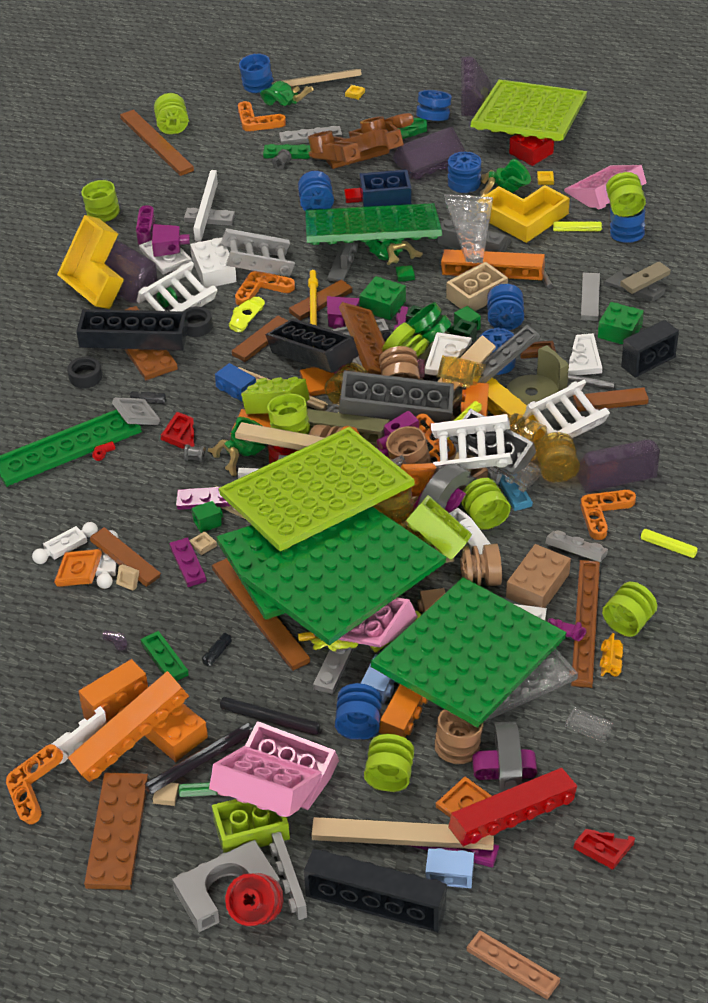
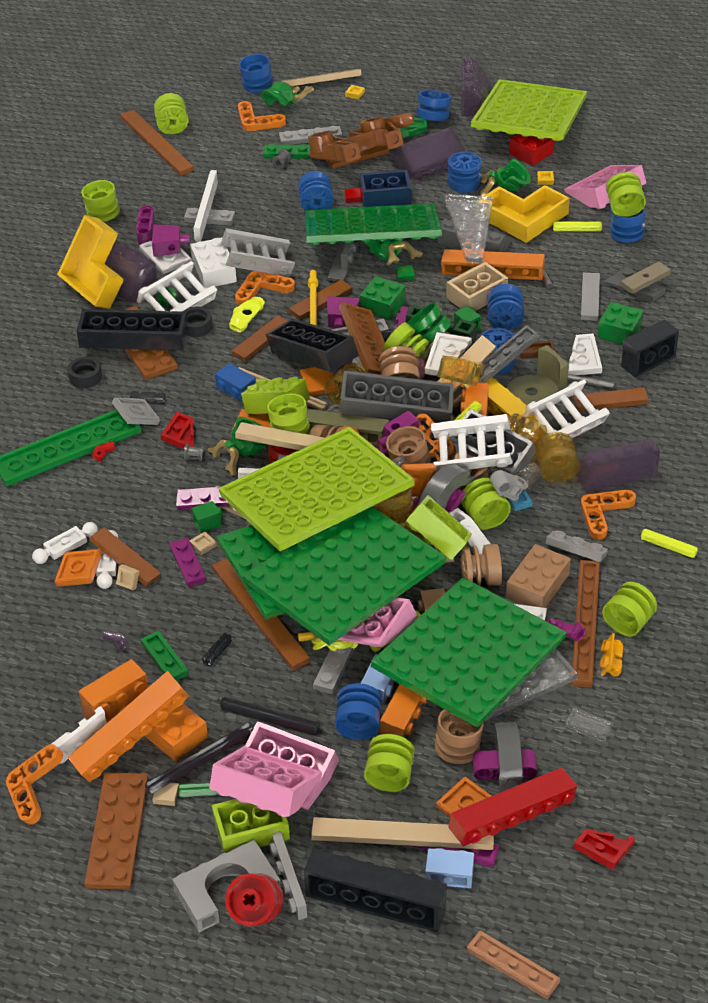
(508, 484): none -> light grey piece

